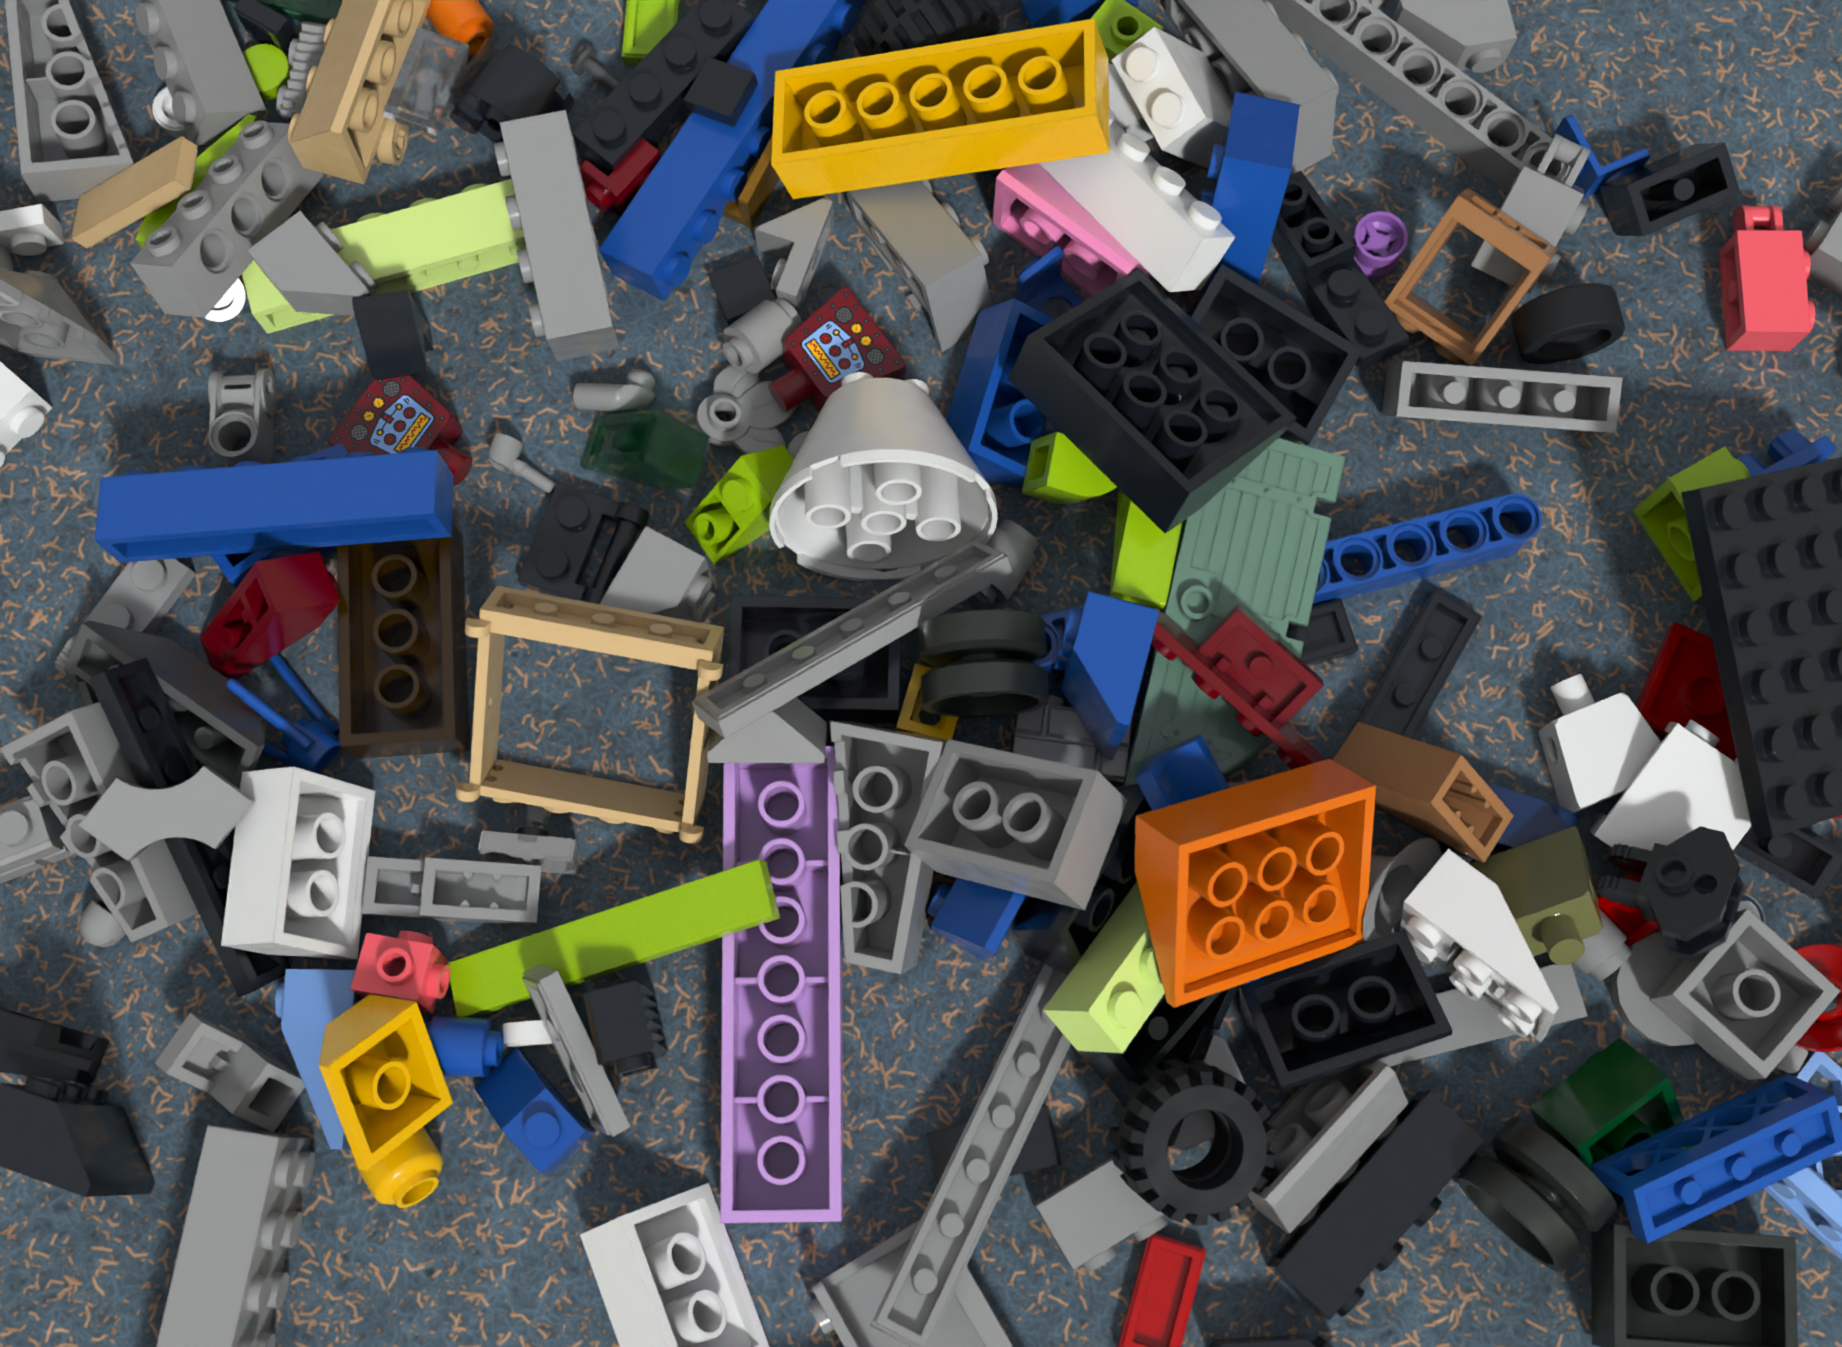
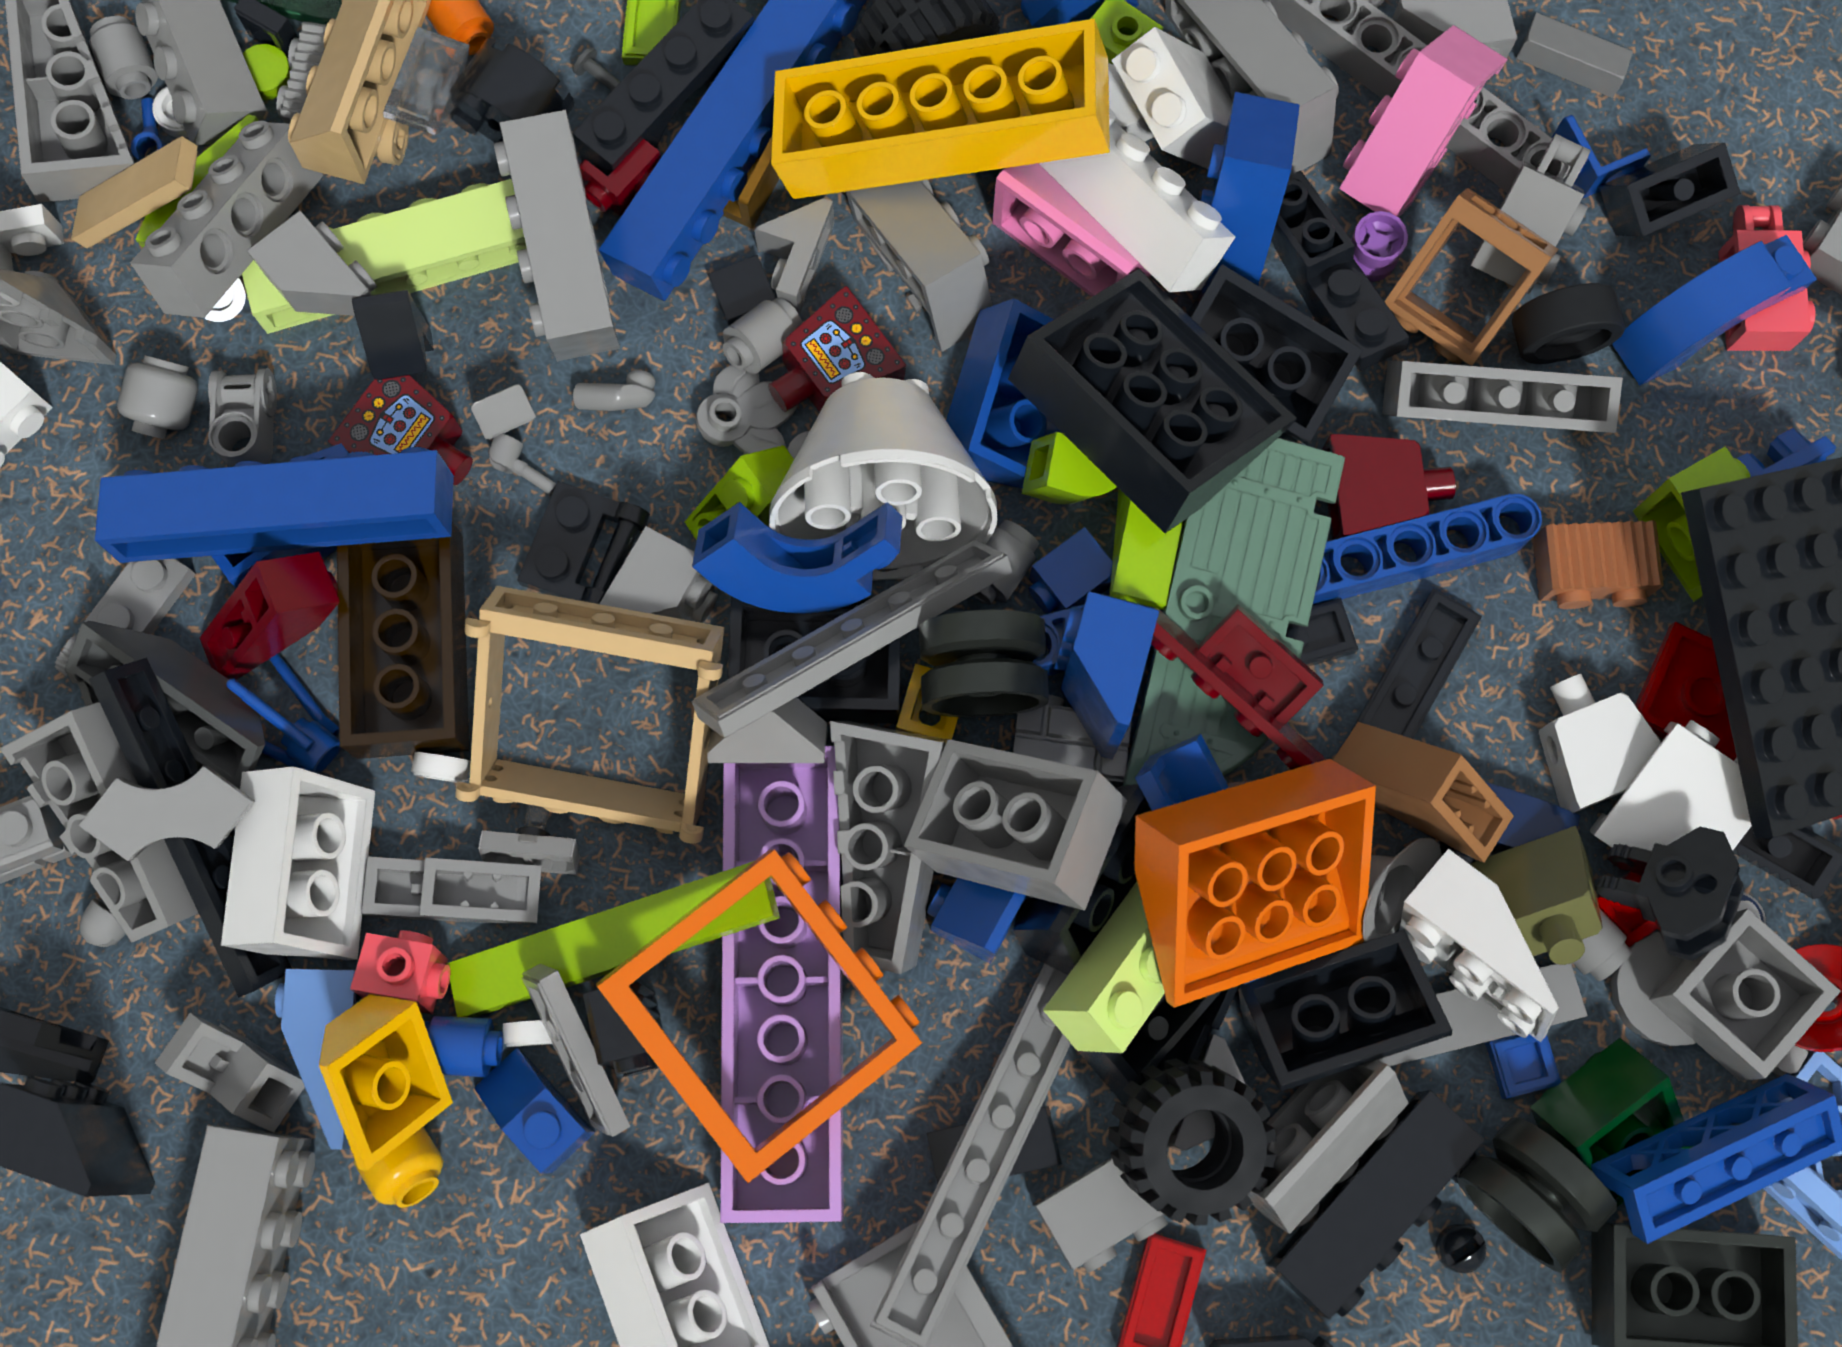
(122, 57): none -> light grey brick
(150, 133): none -> blue hand
(157, 396): none -> light grey head
(440, 767): none -> white tile
(503, 411): none -> light grey slope
(646, 449): clear green slope -> none
(721, 91): black tile -> none
(794, 573): none -> blue arch
(856, 966): none -> orange window
(1042, 281): blue bracket -> none
(1069, 573): none -> blue brick
(1383, 483): none -> dark red torso
(1418, 120): none -> bright pink wedge
(1454, 1239): none -> black hinge
(1522, 1065): none -> blue tile
(1575, 55): none -> light grey slope
(1598, 563): none -> nougat brick
(1710, 306): none -> blue arch

